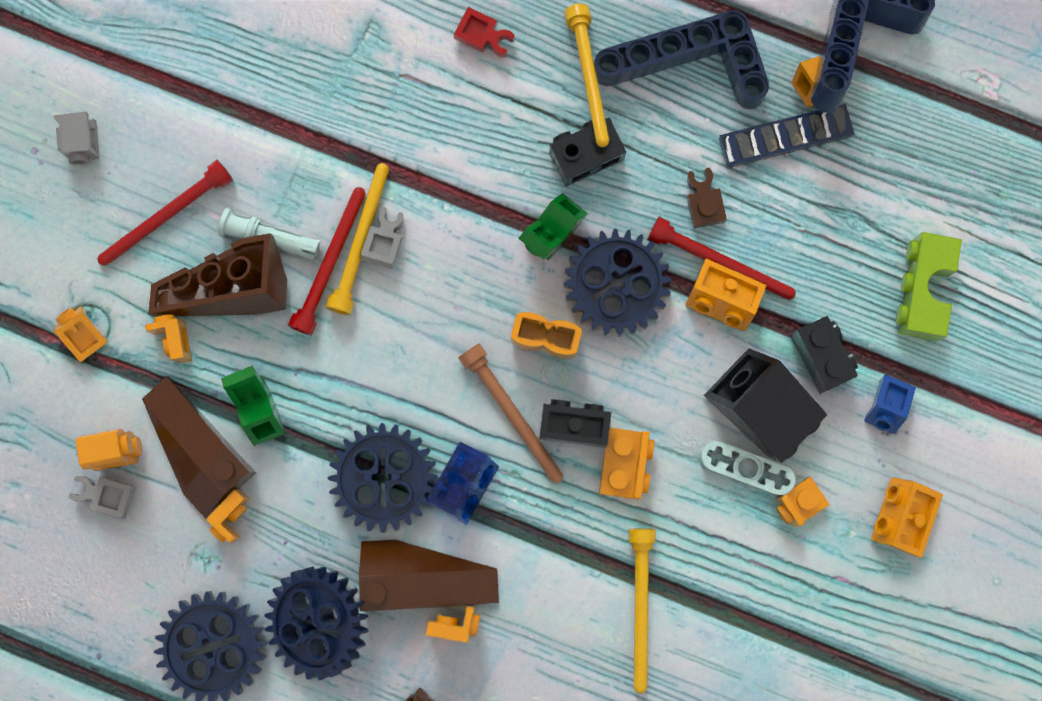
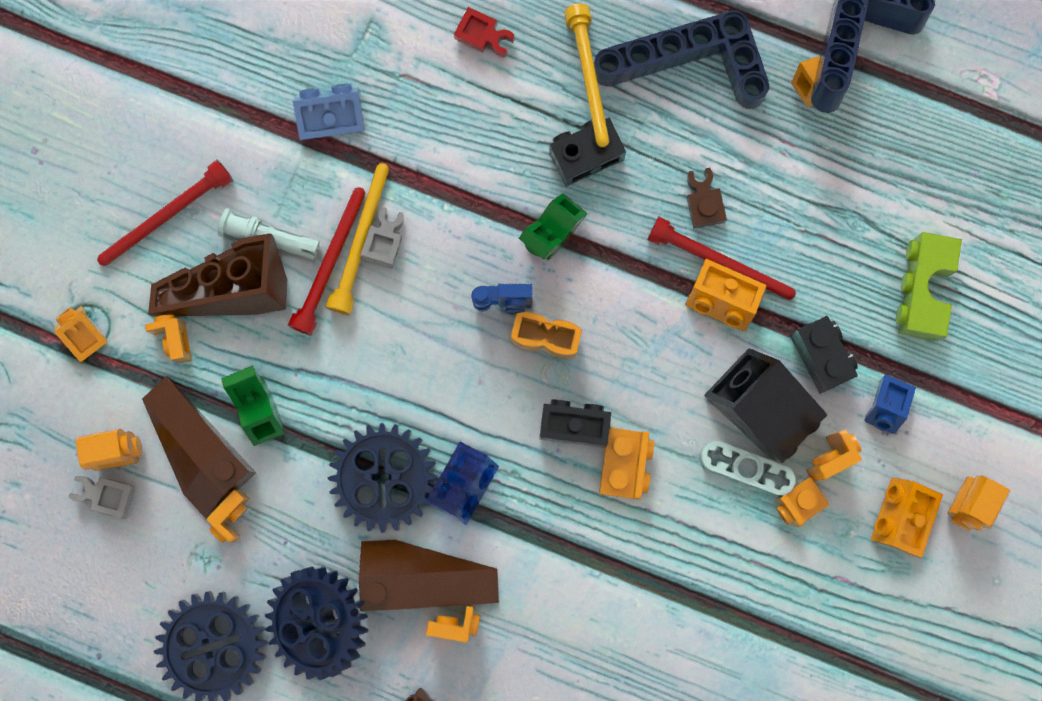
(77, 137): light grey window -> none
(328, 112): none -> medium blue bracket
(476, 362): nougat piece -> none
(509, 296): none -> blue plate
(633, 306): dark blue gear -> none
(641, 543): yellow piece -> none
(785, 136): tile -> none
(844, 454): none -> light orange bracket
(978, 503): none -> light orange brick

